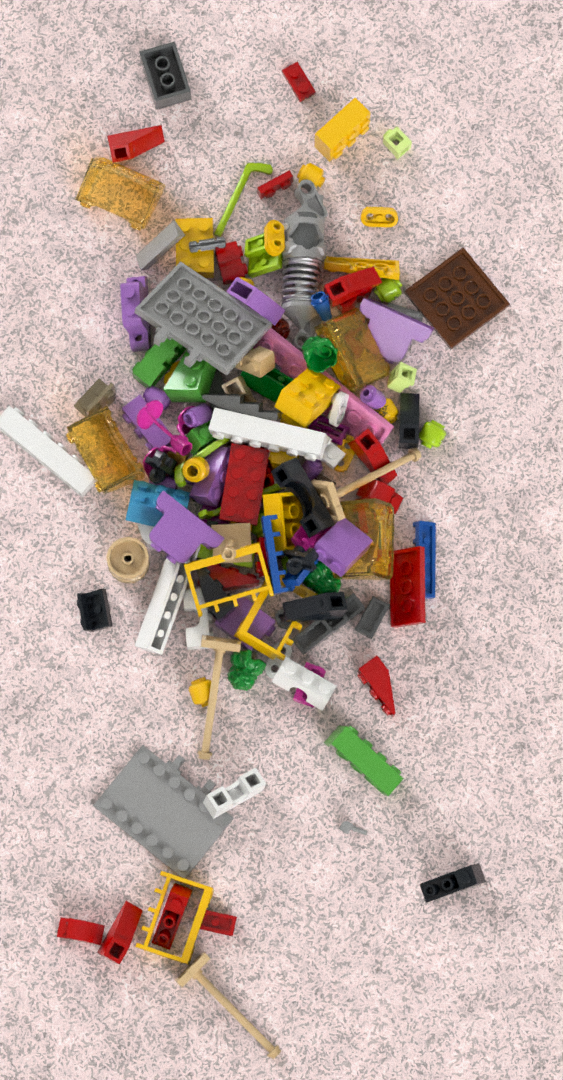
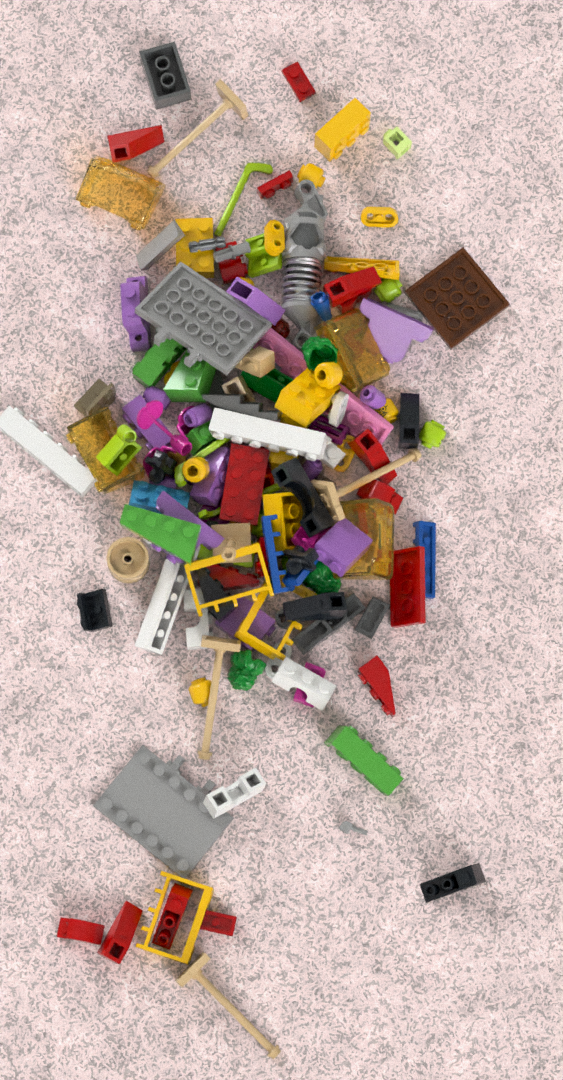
(119, 450): none -> lime hinge
(163, 531): none -> bright green wedge
(230, 100): none -> tan tile
(231, 252): none -> light grey axle
(328, 374): none -> yellow head
(401, 377): yellowish green brick -> none

